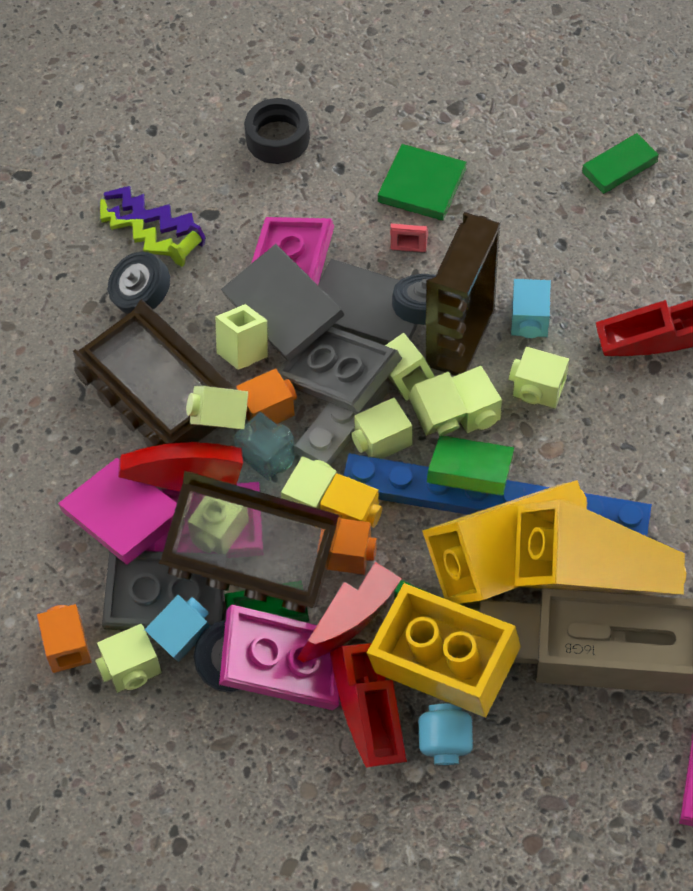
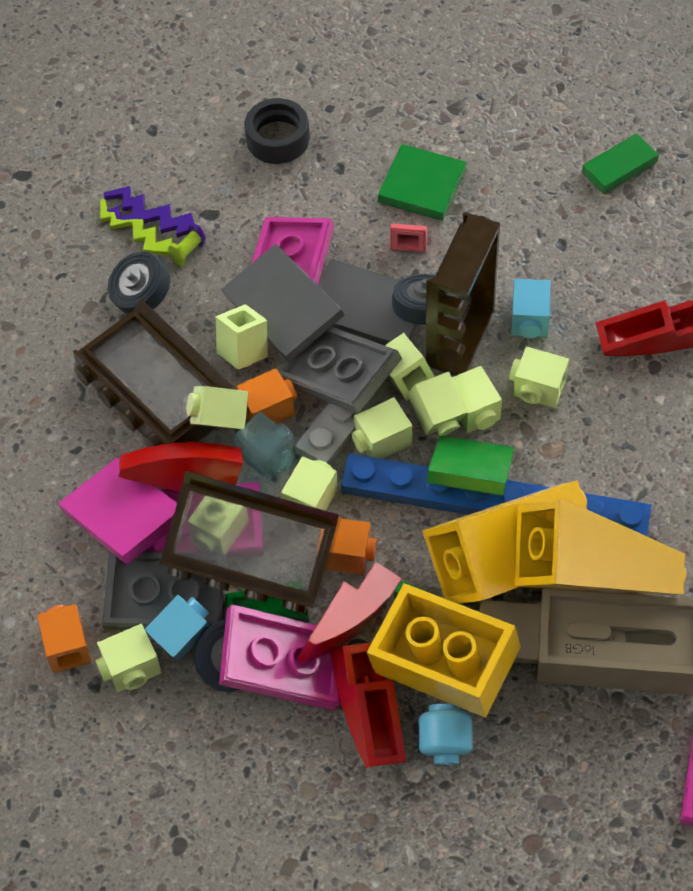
(352, 500): yellow brick -> none

